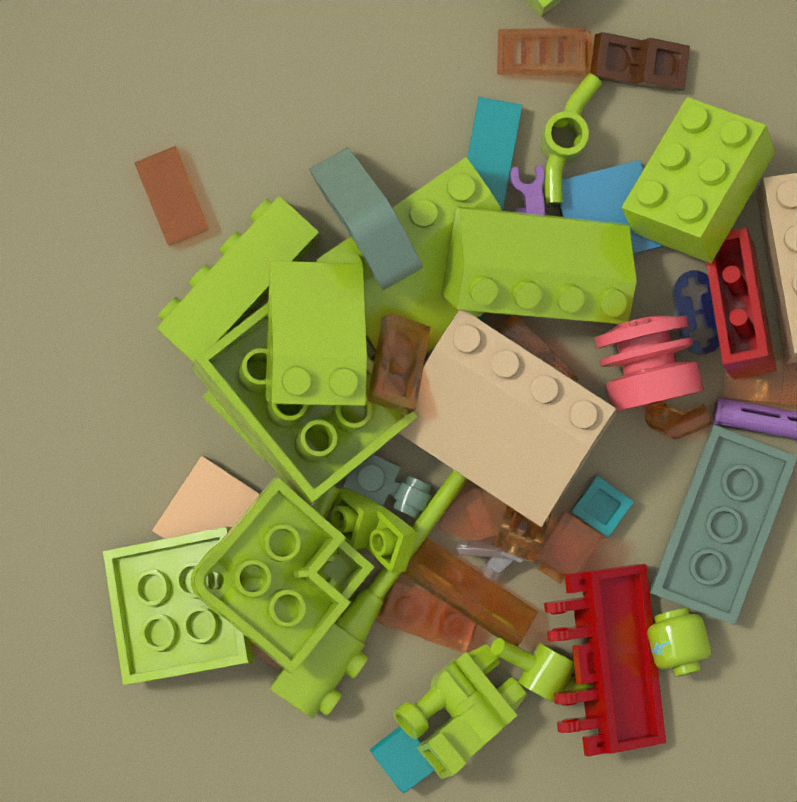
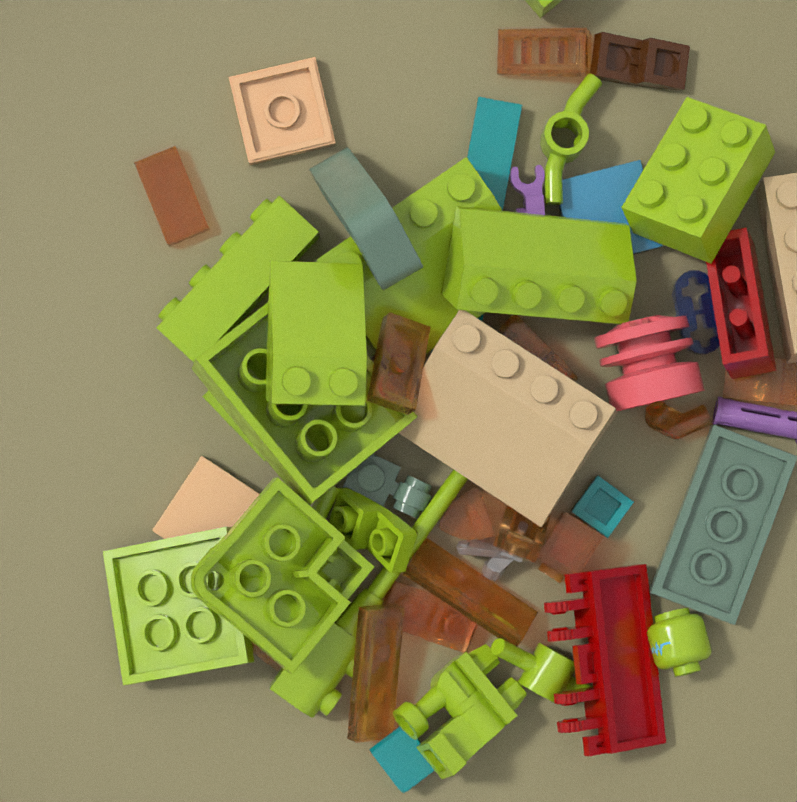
(282, 111): none -> light nougat tile
(375, 672): none -> clear orange tile

